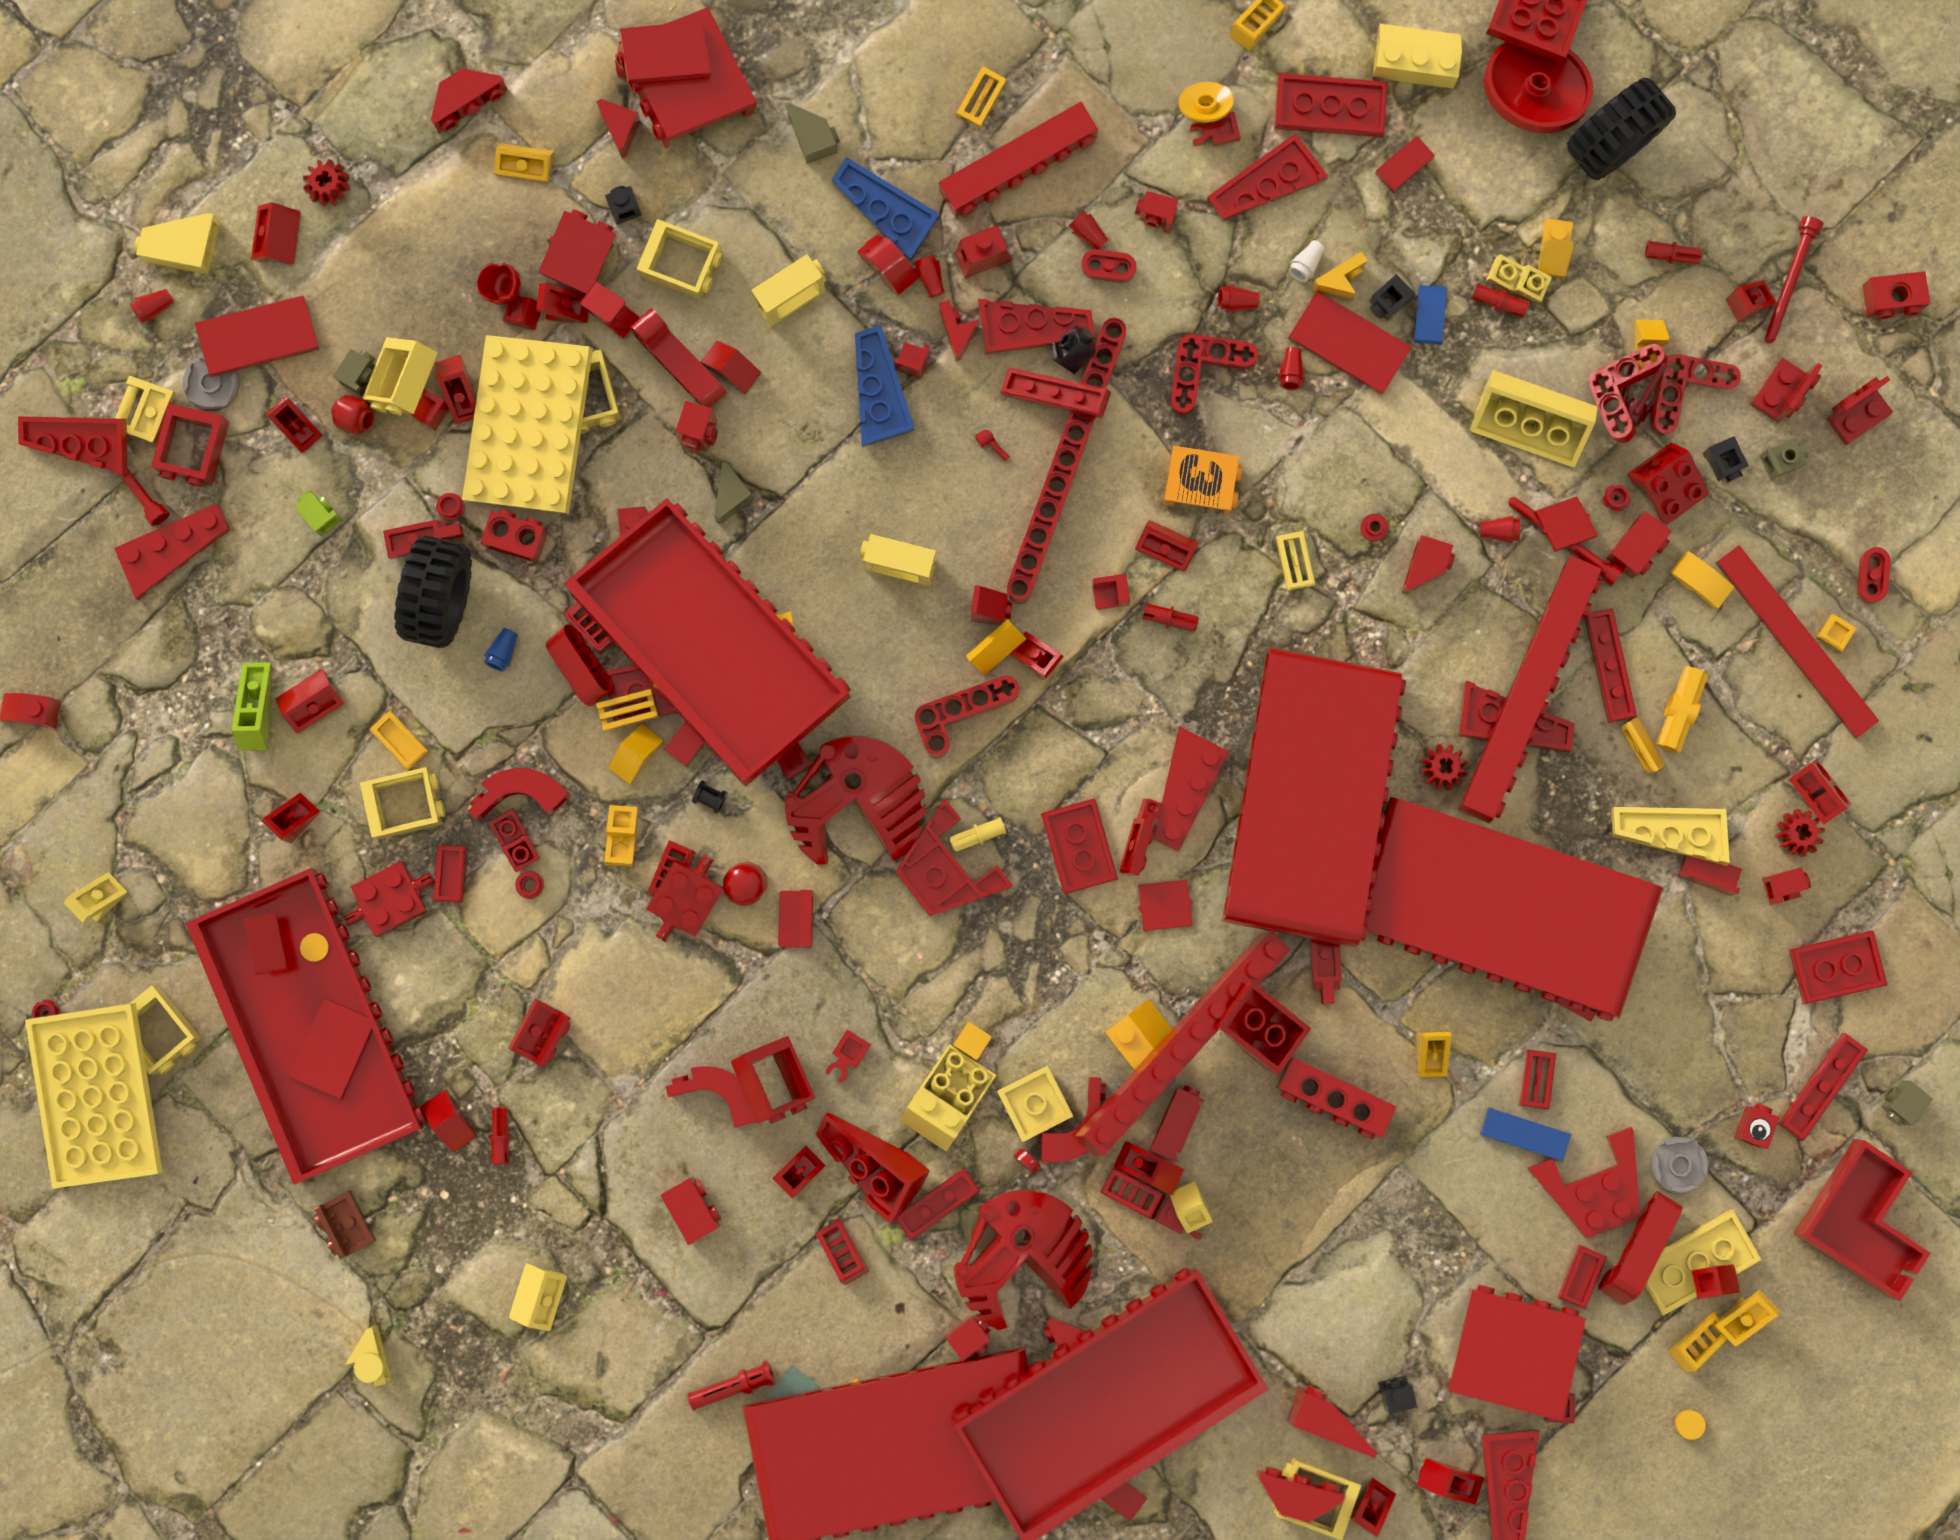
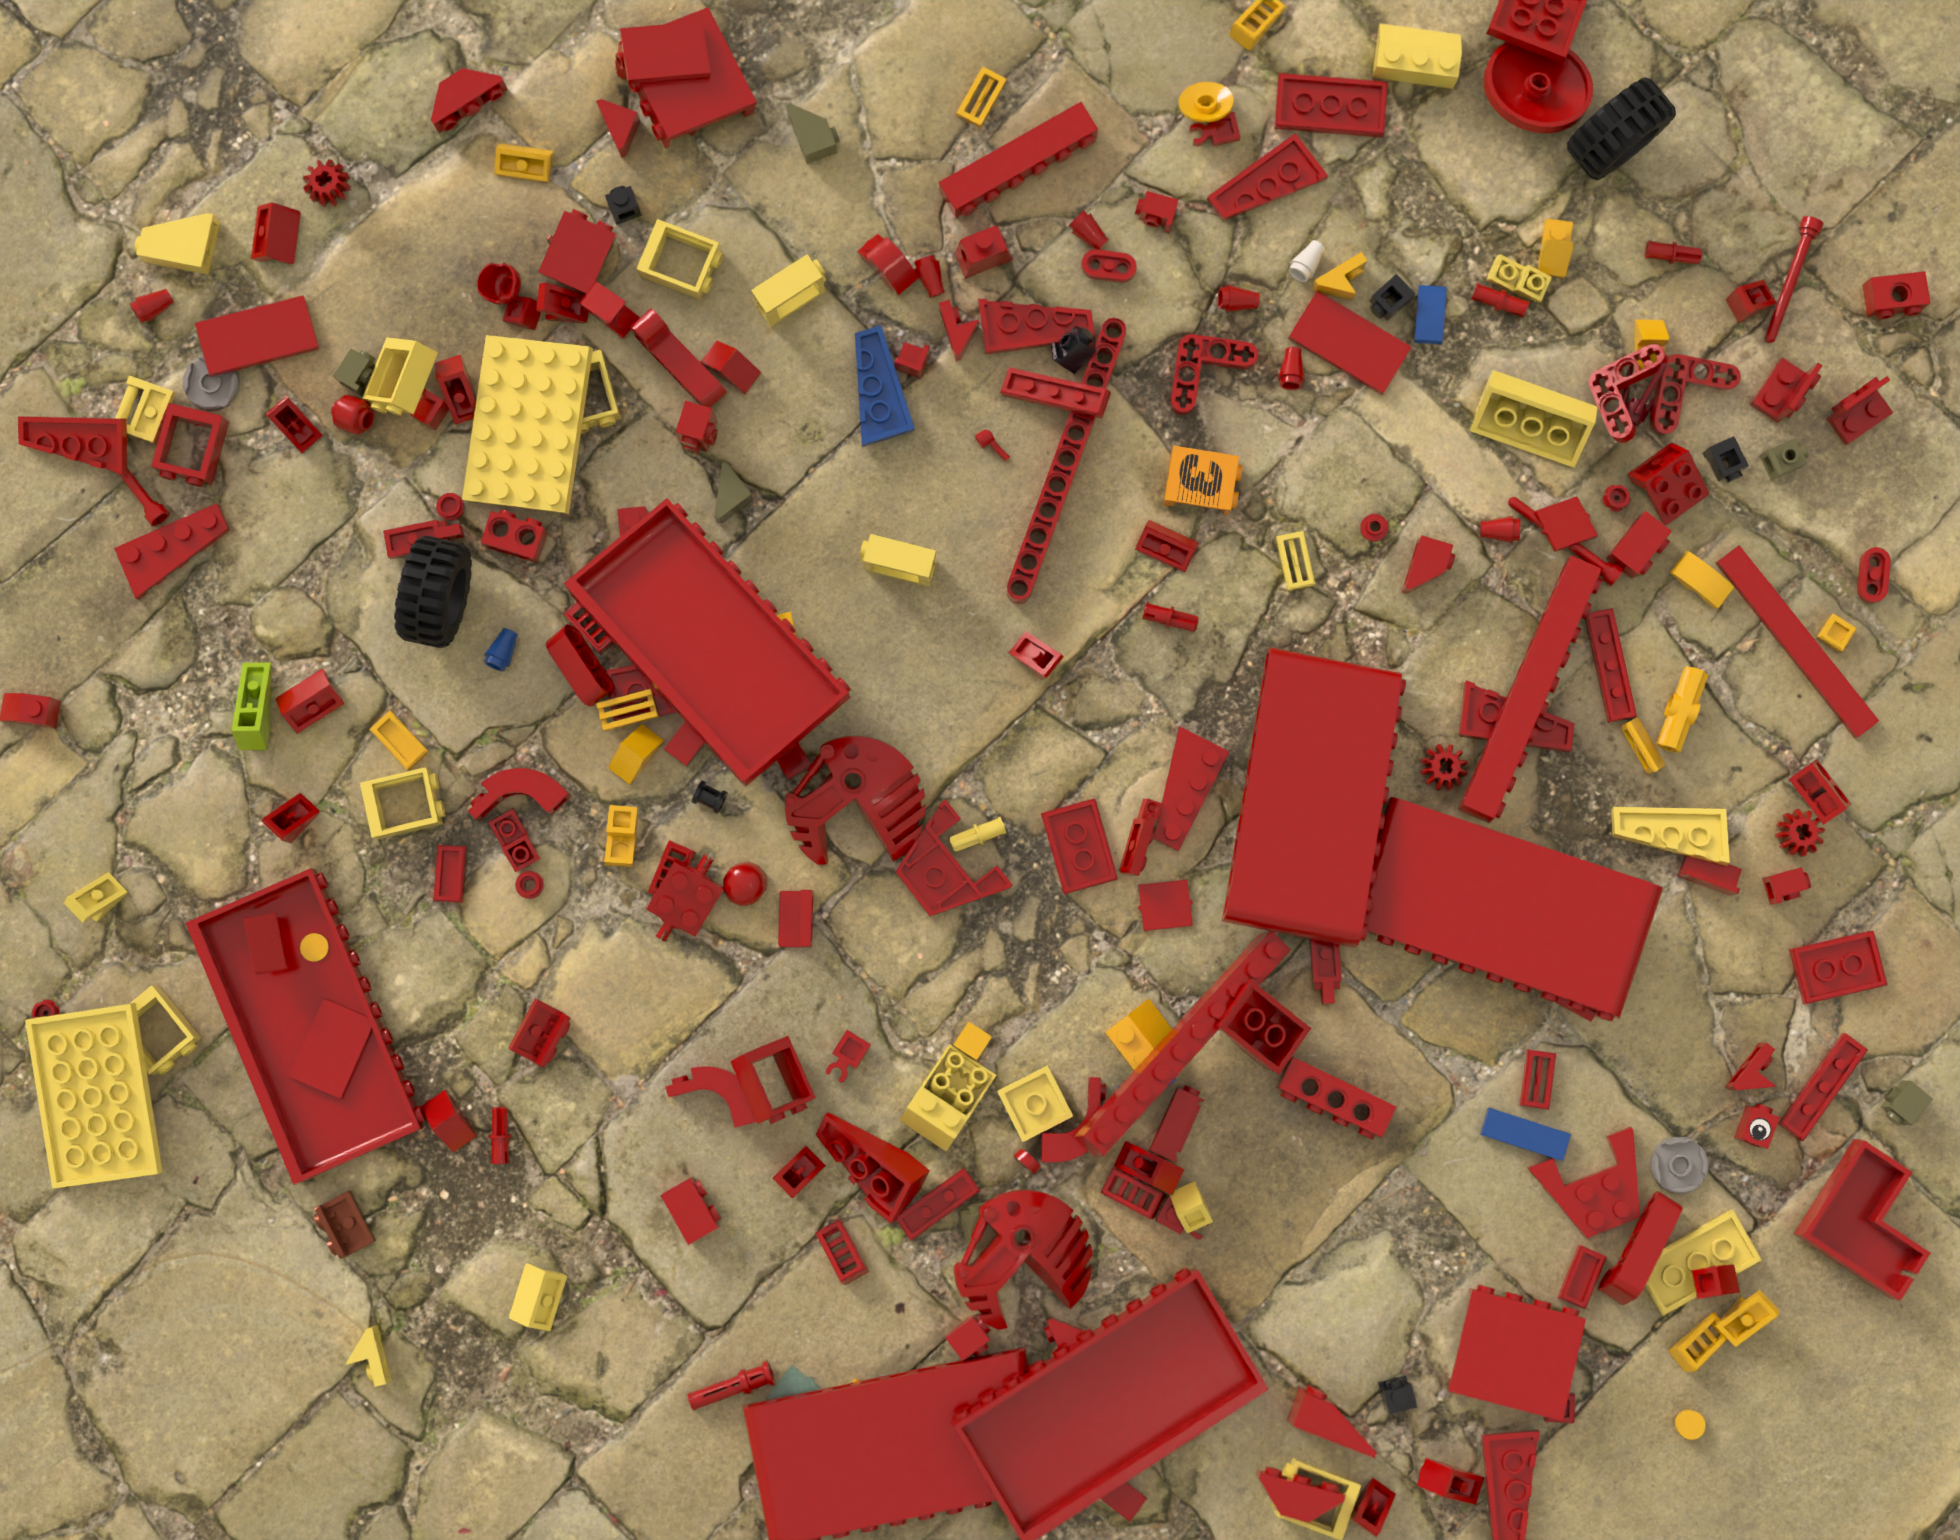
(317, 512): lime brick -> none
(369, 1367): light yellow tile -> none
(388, 899): red plate -> none
(886, 207): blue wing -> none
(969, 710): red beam -> none
(990, 606): red slope -> none
(996, 647): yellow tile -> none
(1111, 591): red panel -> none
(1404, 164): red tile -> none
(1433, 1053): yellow slope -> none
(1748, 1074): none -> red slope

